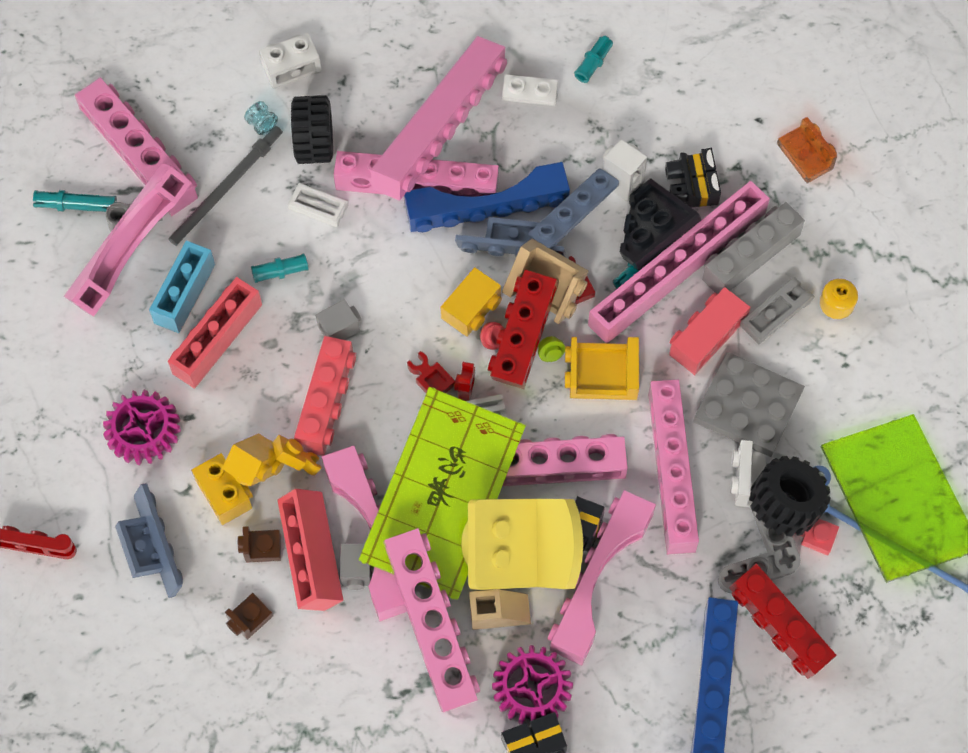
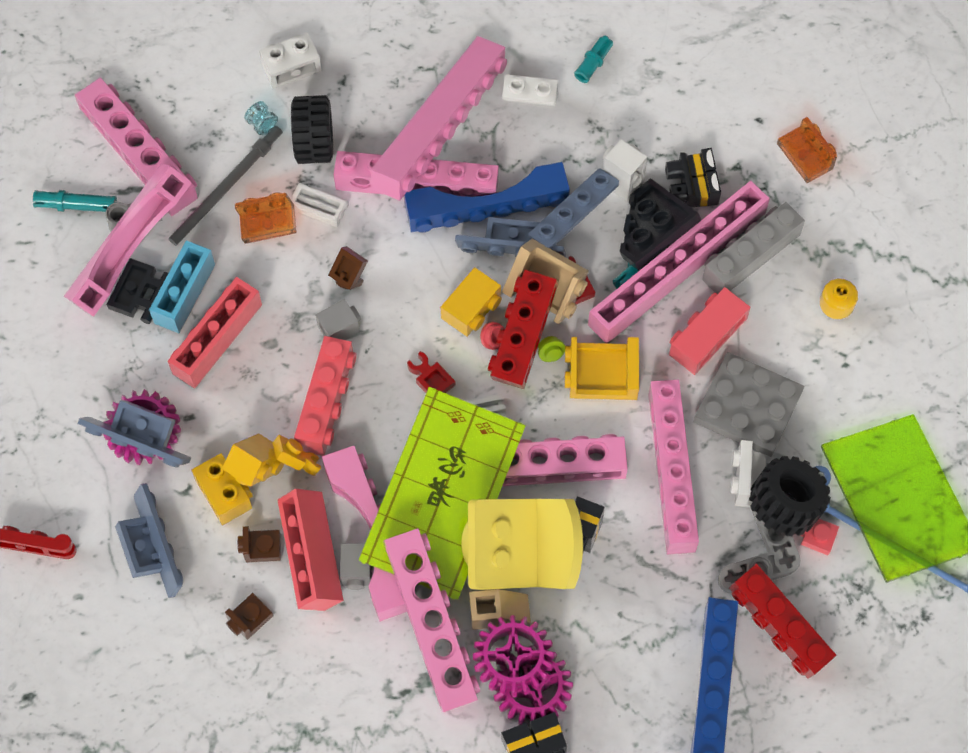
(132, 287): none -> black plate
(140, 429): none -> sand blue bracket
(266, 217): none -> clear orange bracket
(279, 268): teal pin -> none
(348, 269): none -> reddish brown bracket
(465, 381): red plate -> none
(524, 656): none -> dark pink gear
(627, 525): bright pink arch -> none
(776, 310): light grey plate -> none

